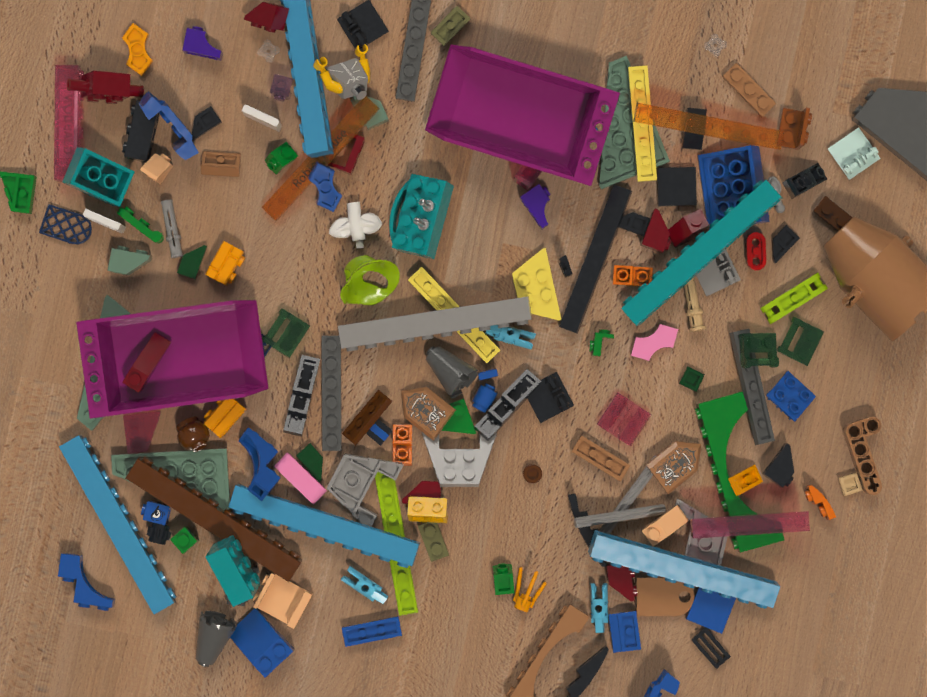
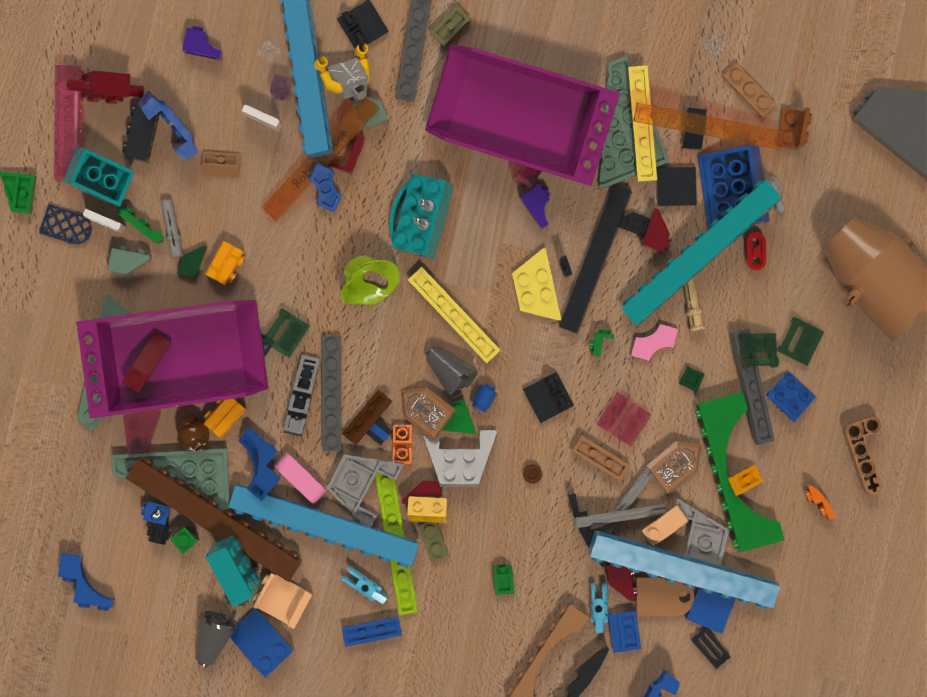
(117, 524): dark azure brick -> none
(138, 57): light orange tile -> none
(157, 167): light nougat slope -> none
(204, 122): black tile -> none
(268, 15): dark red slope -> none
(280, 158): green bracket -> none
(312, 461): dark green tile -> none
(355, 225): white plant -> none
(435, 322): light grey brick -> none
(487, 374): blue tile -> none
(507, 404): black slope -> none
(511, 336): medium azure hinge -> none
(524, 601): light orange plant -> none
(632, 275): orange slope -> none
(688, 228): dark red slope -> none
(718, 274): light grey hinge -> none
(749, 524): clear pink brick -> none
(781, 467): black slope -> none
(783, 242): black tile -> none
(794, 298): lime plate -> none
(804, 181): black slope -> none
(832, 213): reddish brown plate -> none
(850, 484): tan tile -> none
(854, 153): light aqua hinge -> none

